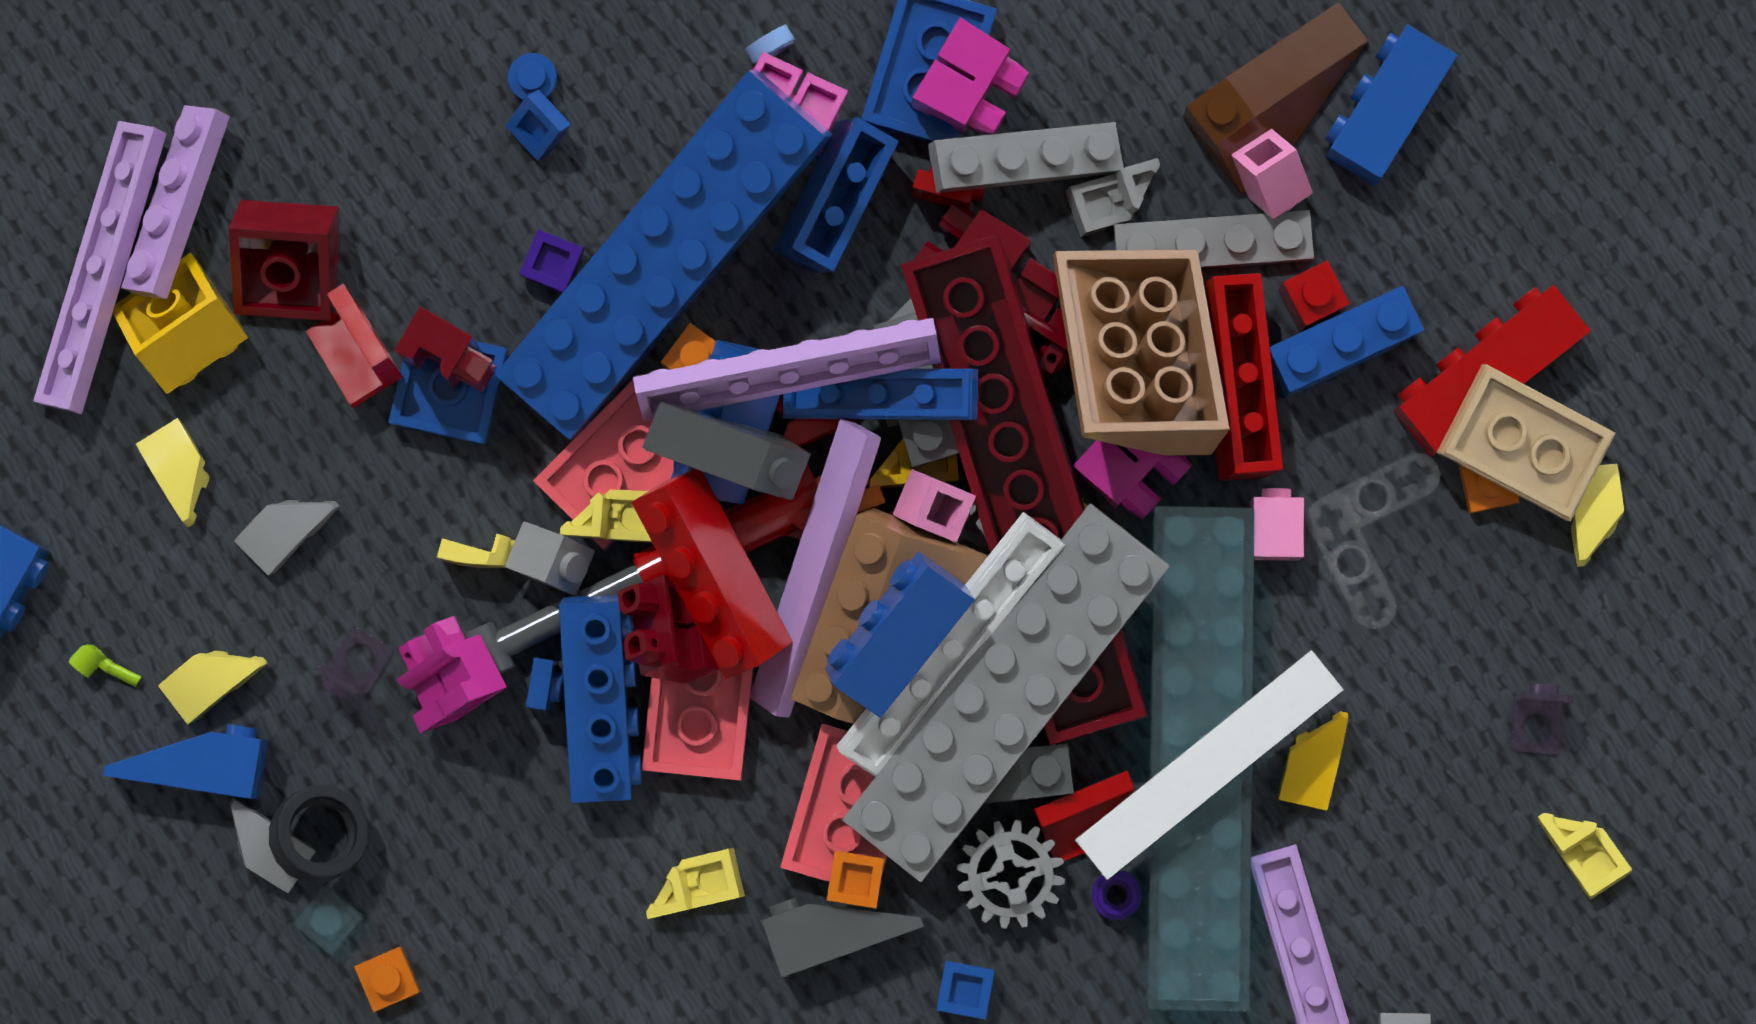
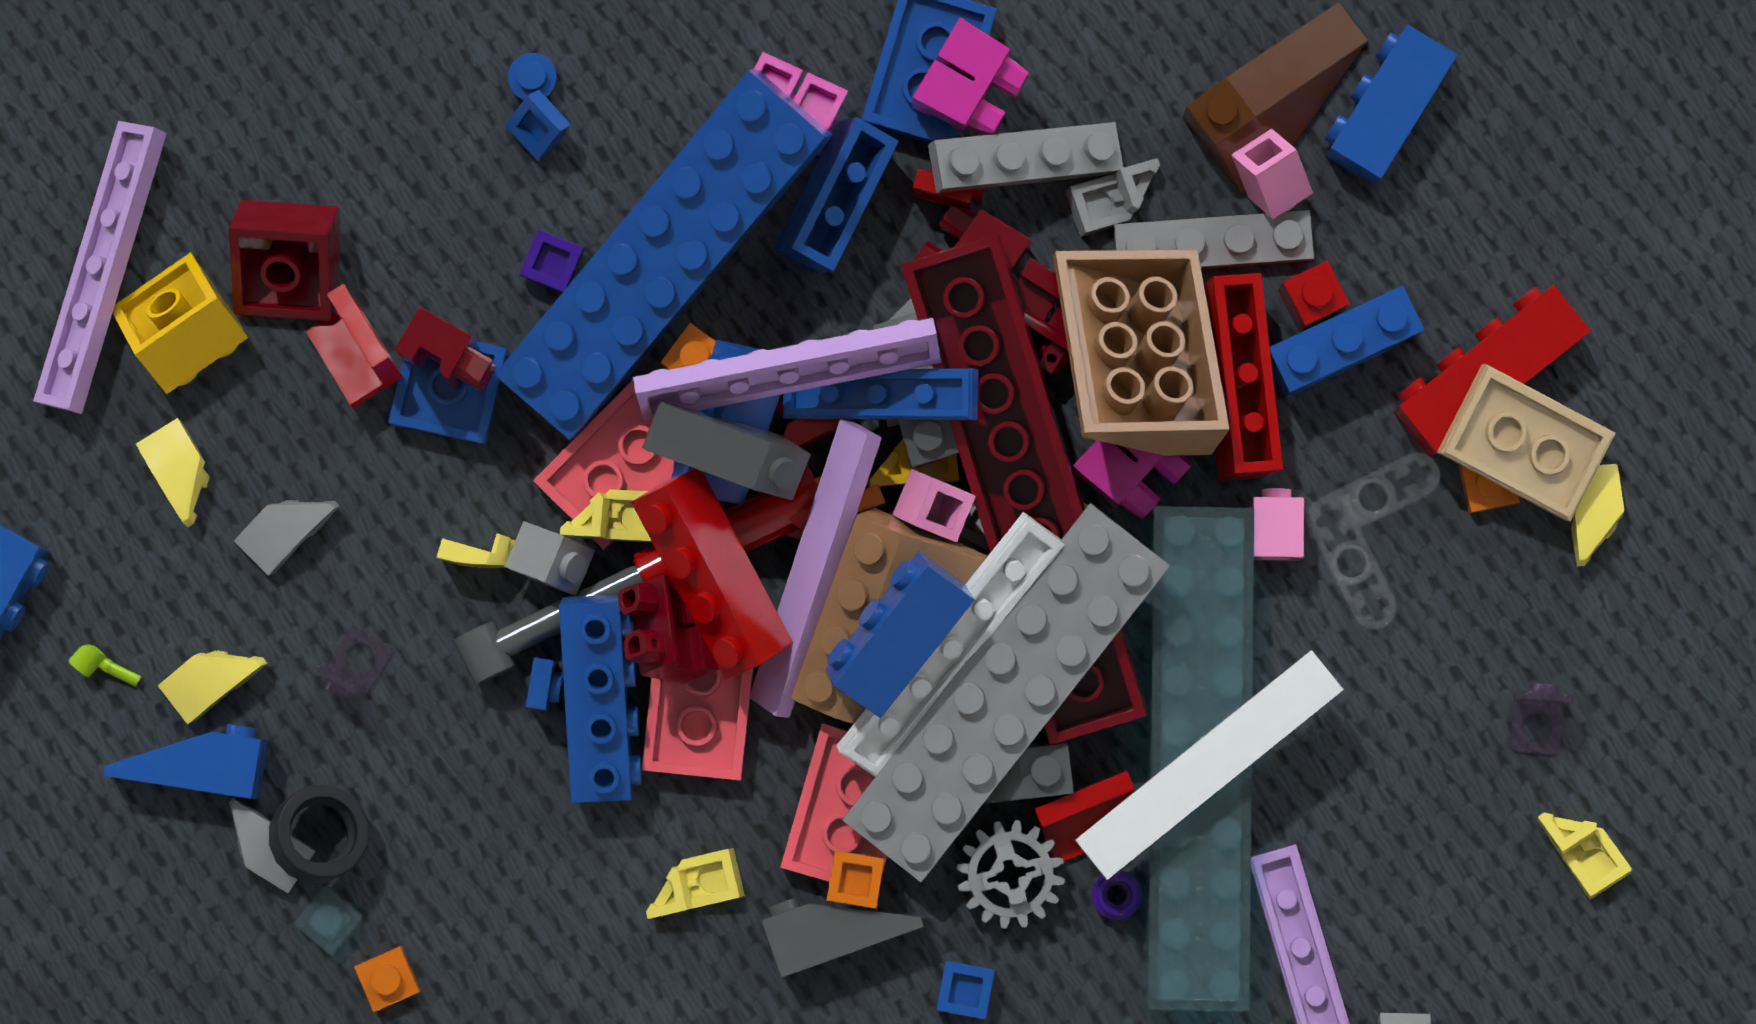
(175, 202): lavender plate -> none
(448, 674): dark pink hips -> none
(771, 43): light blue tile -> none
(1314, 764): yellow slope -> none

